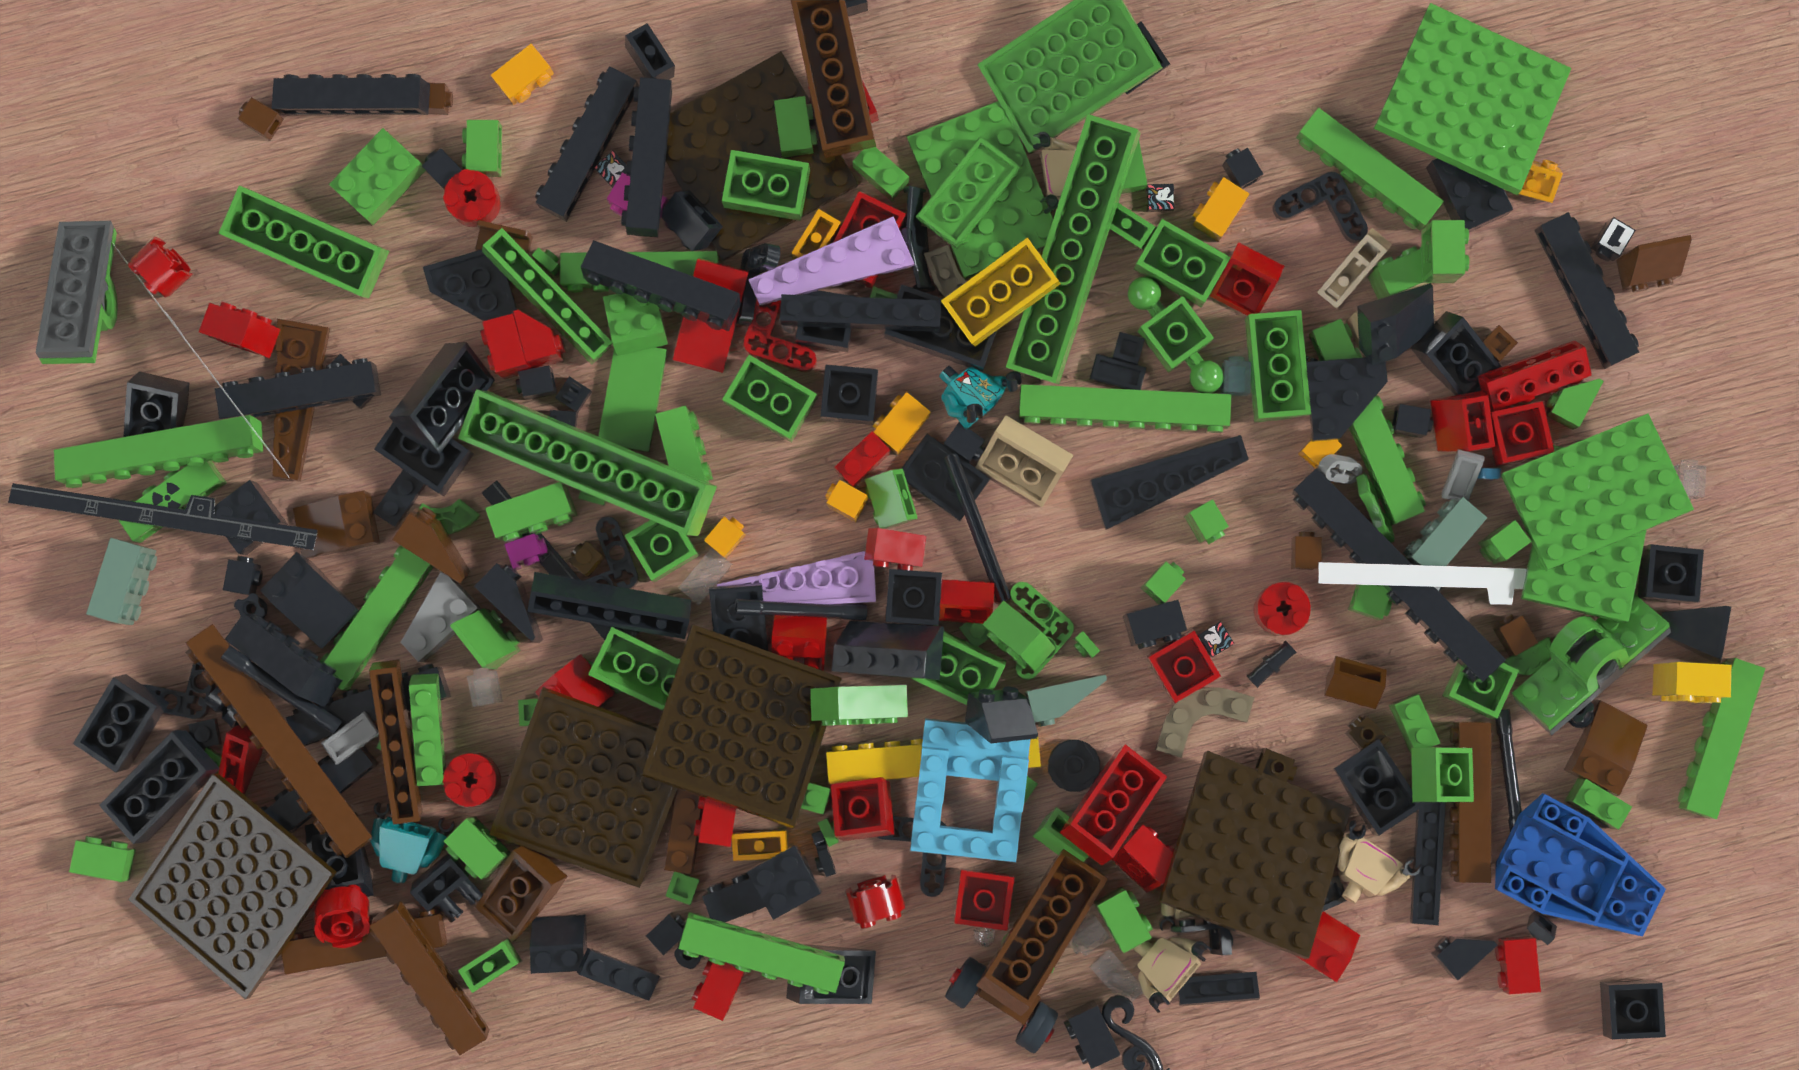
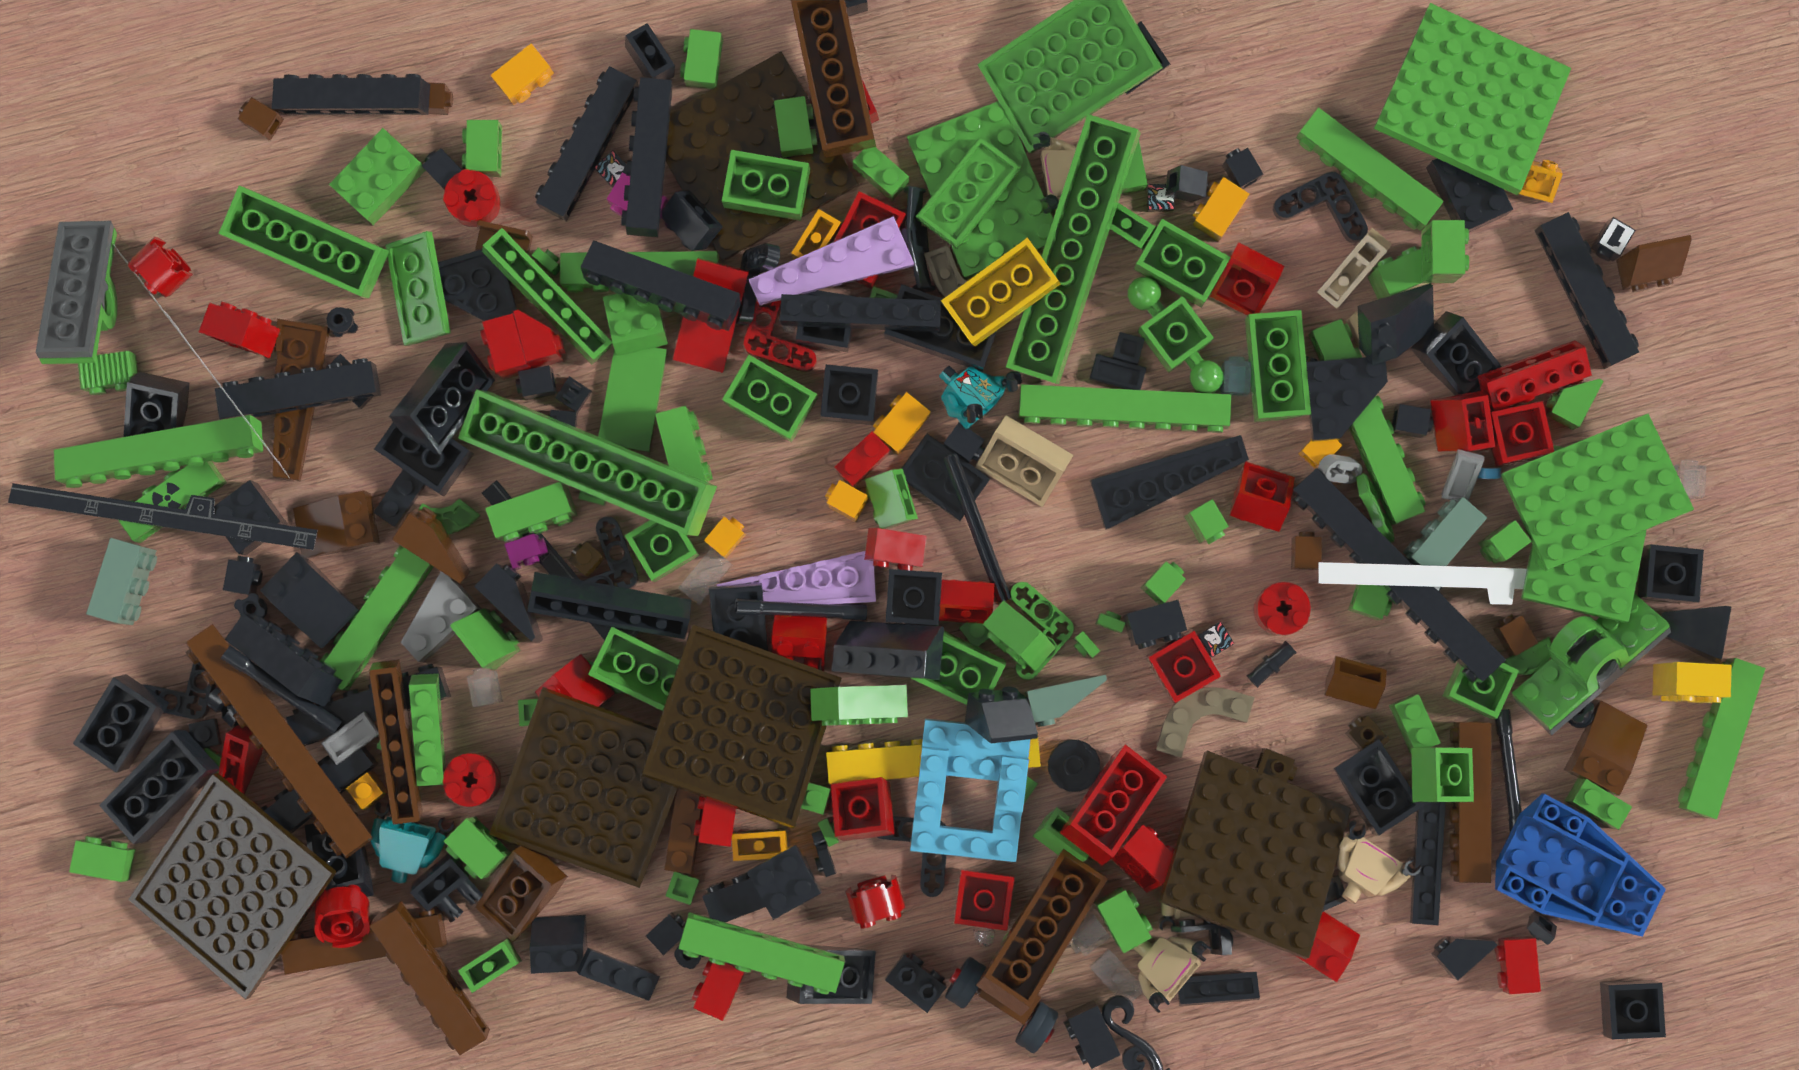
(108, 372): none -> bright green brick
(348, 324): none -> black brick
(367, 790): none -> light orange brick
(418, 288): none -> bright green tile
(702, 59): none -> bright green brick
(916, 982): none -> black brick
(1110, 621): none -> bright green plate
(1186, 183): none -> black brick
(1262, 496): none -> red slope
(1499, 343): reddish brown plate -> none

